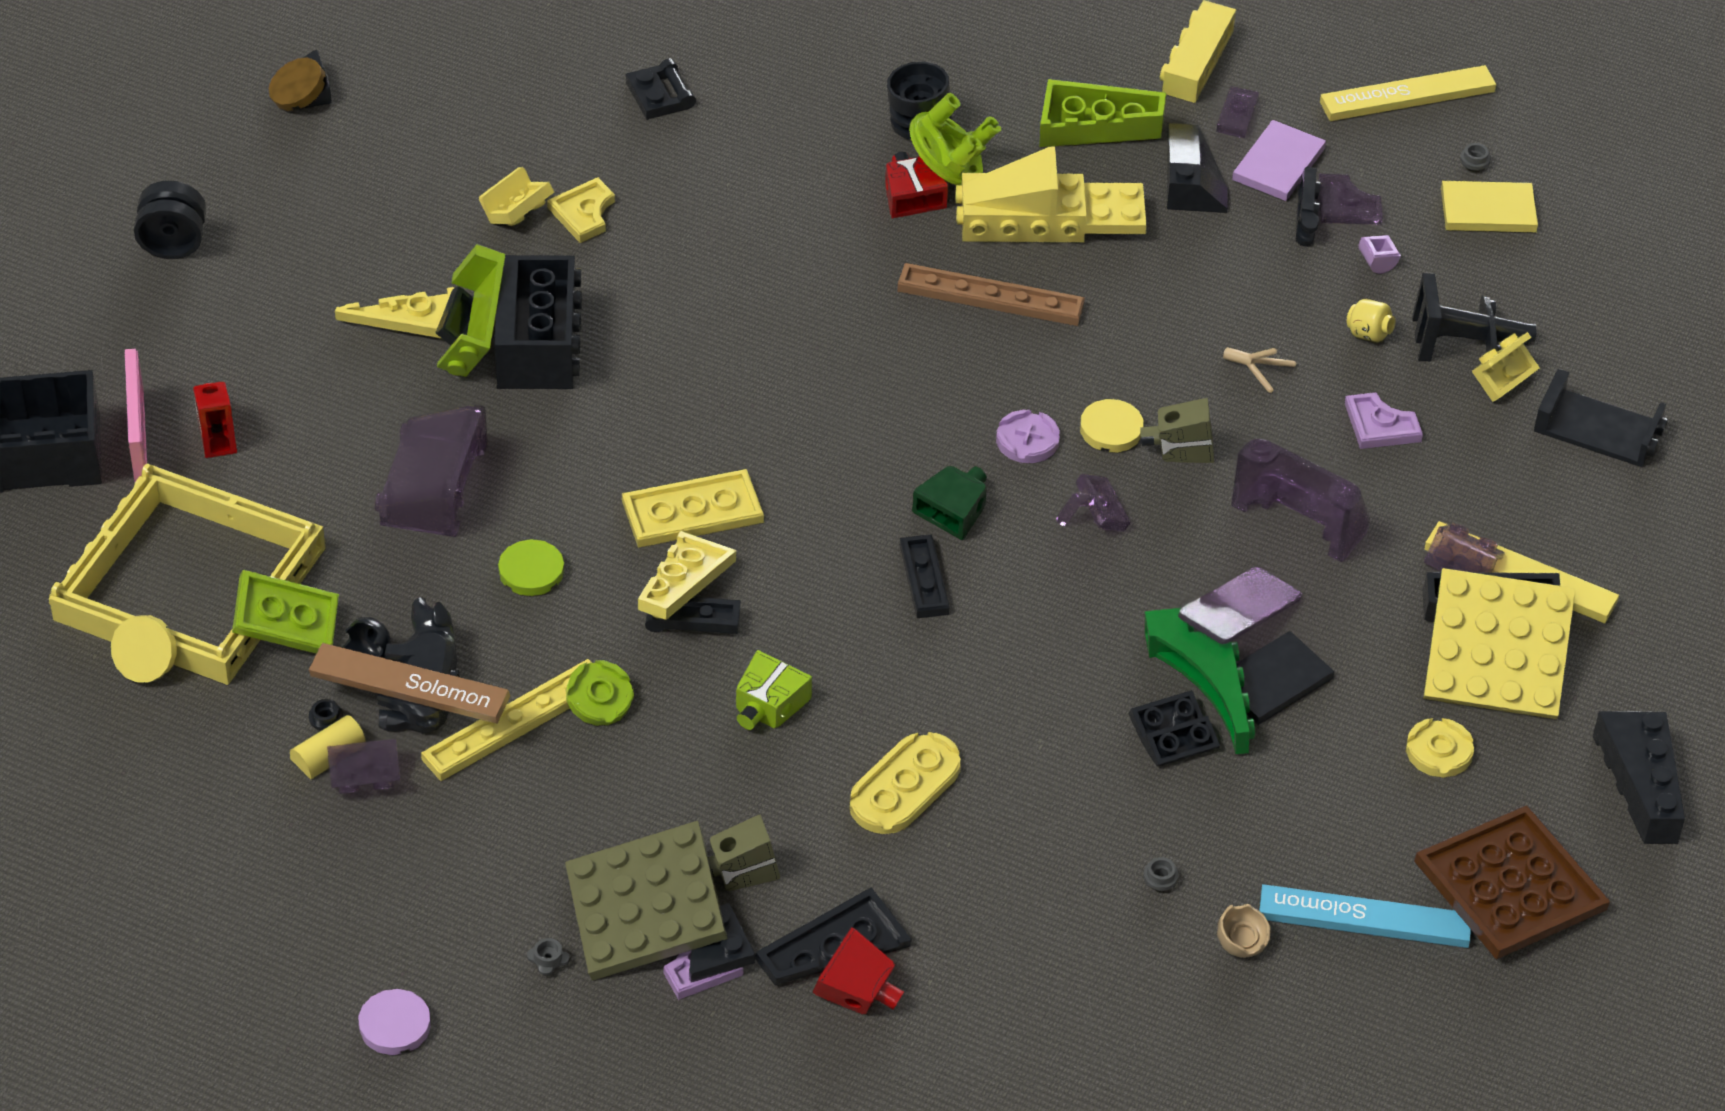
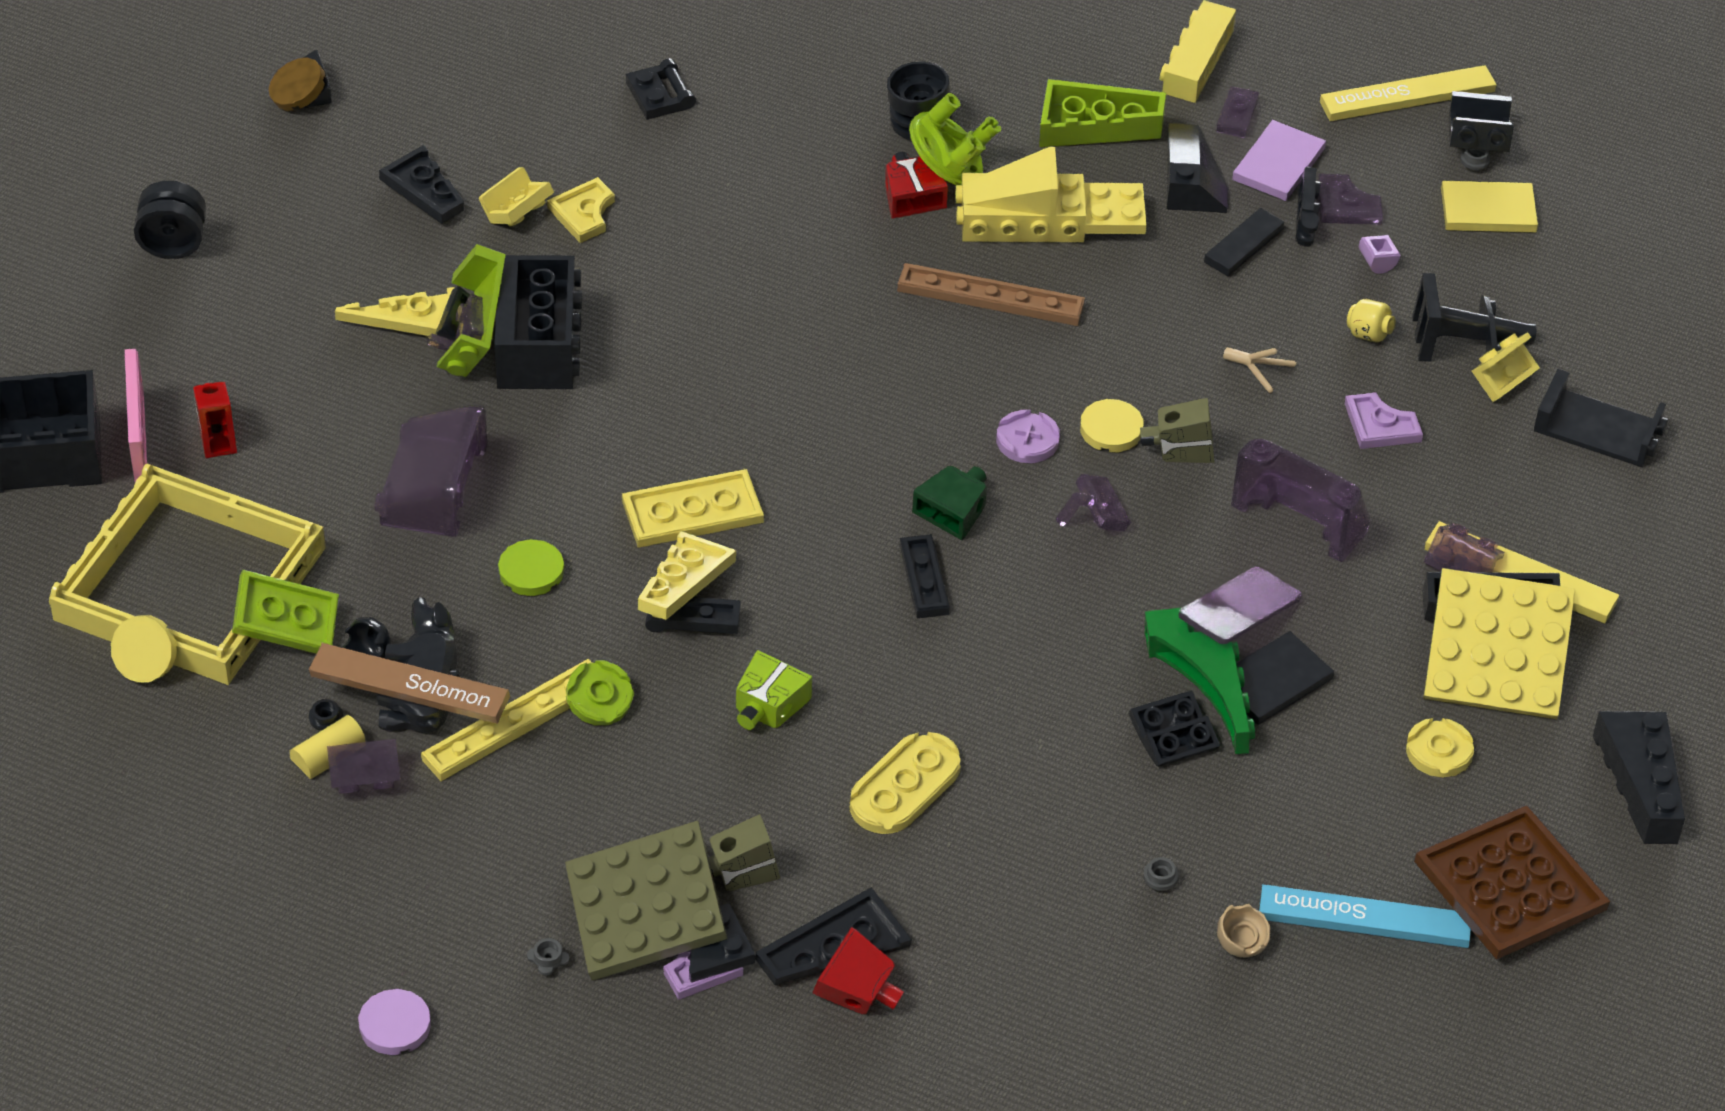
(422, 184): none -> black wing
(470, 323): none -> plate
(1244, 242): none -> black tile
(1480, 121): none -> black panel

